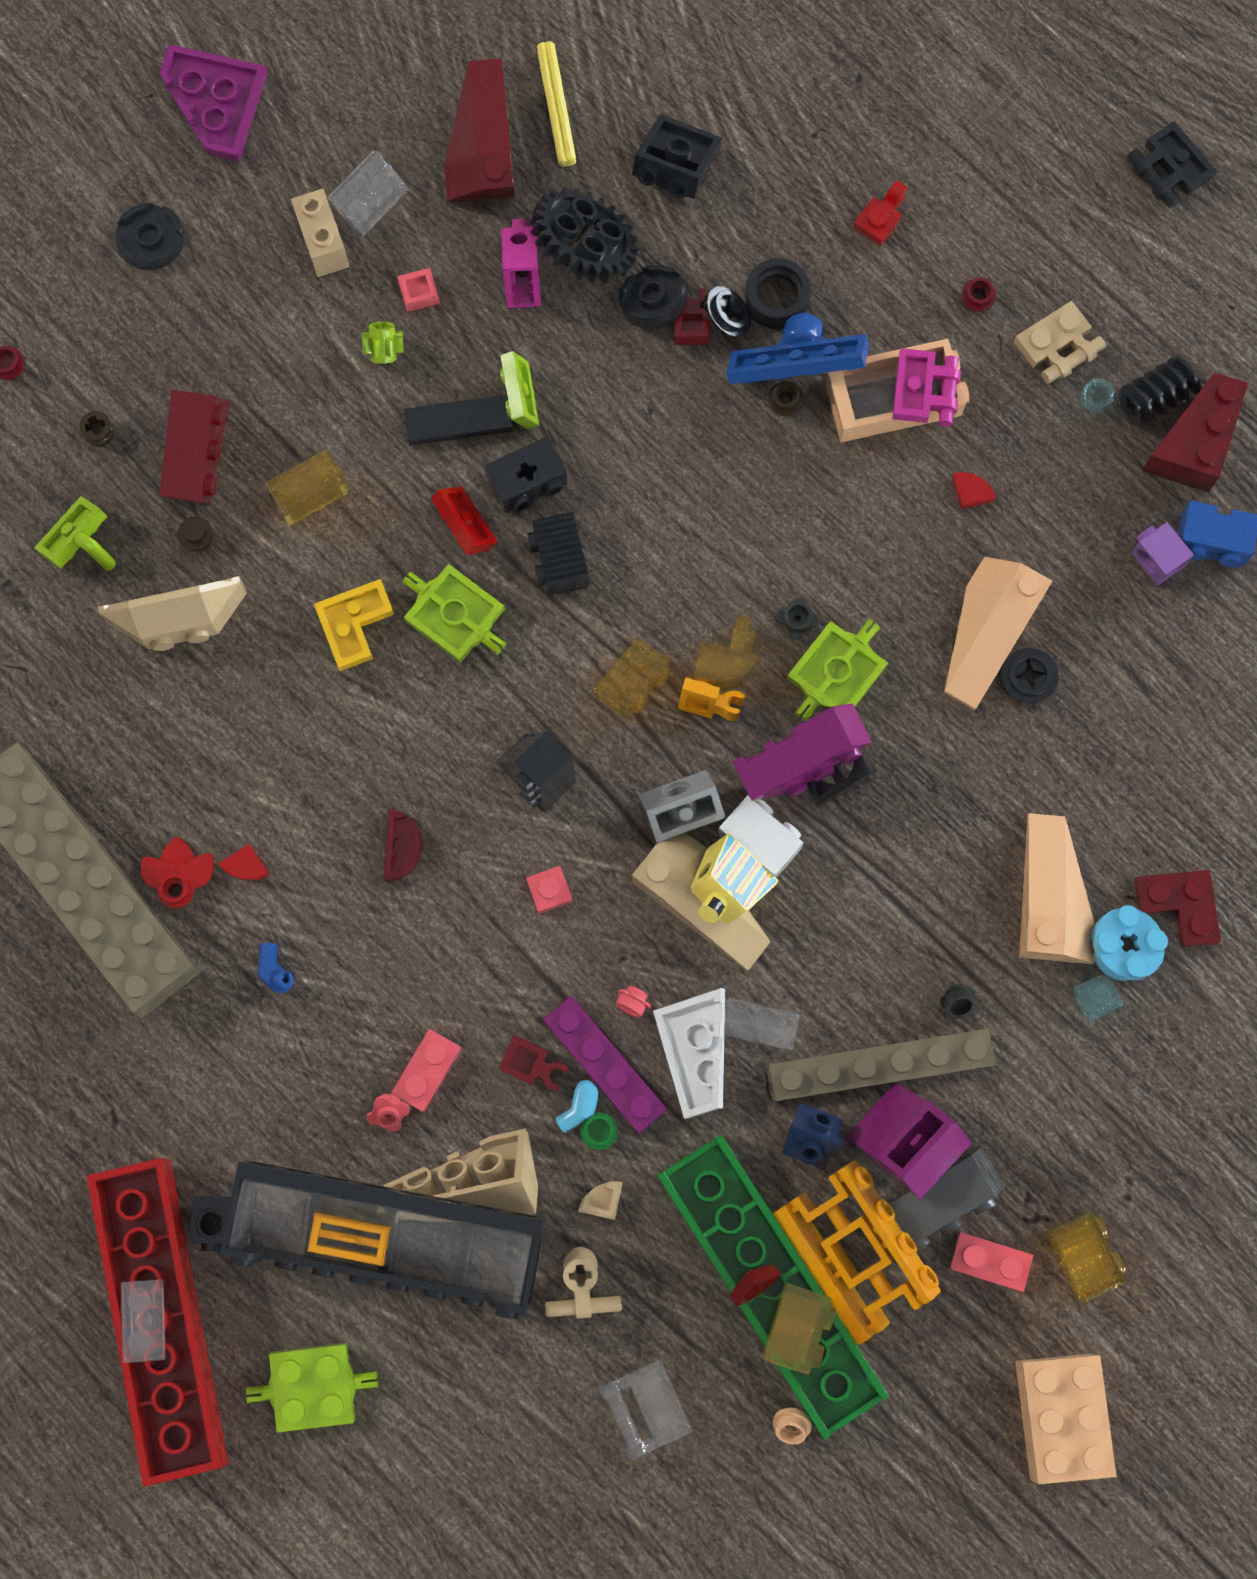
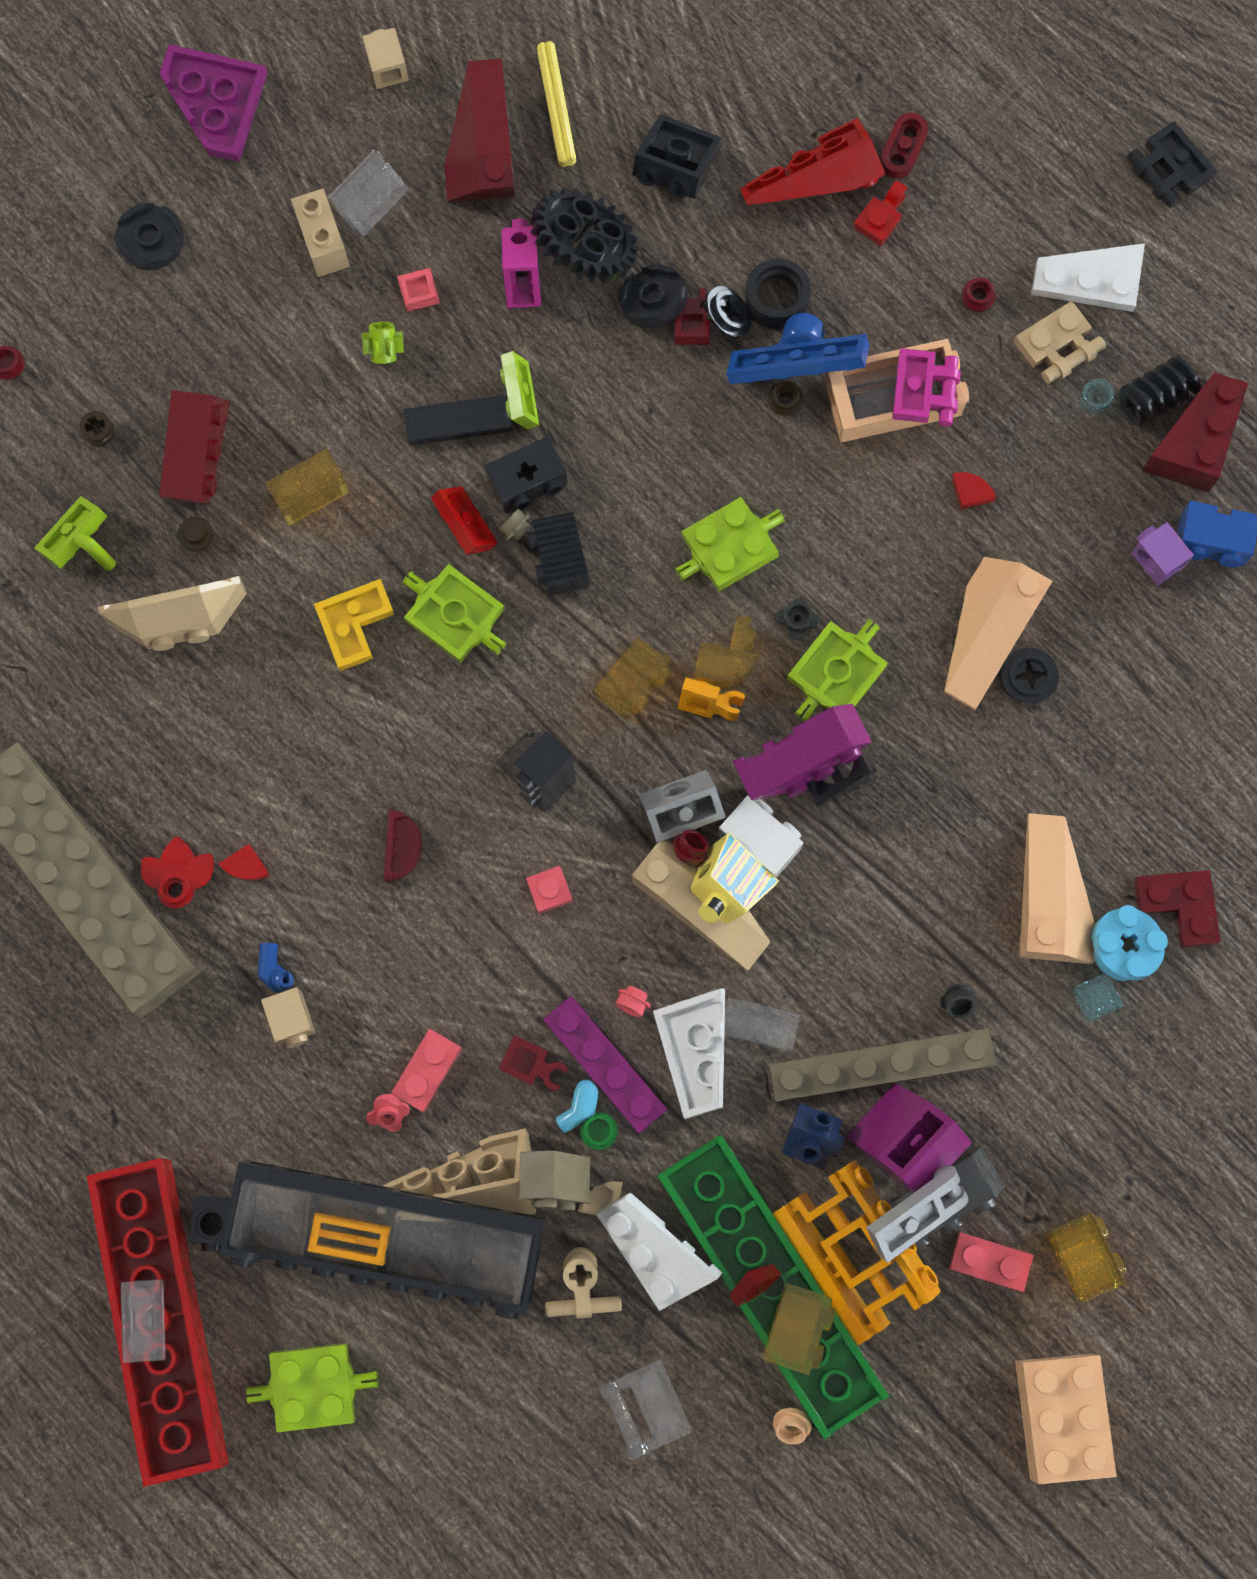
(288, 1018): none -> tan brick
(385, 58): none -> tan brick
(516, 525): none -> dark tan plate
(554, 1179): none -> dark tan brick
(657, 1257): none -> white wing
(690, 847): none -> dark red plate
(729, 544): none -> lime plate
(839, 164): none -> red wedge
(903, 148): none -> dark red plate
(918, 1214): none -> light grey plate
(1092, 277): none -> white wing

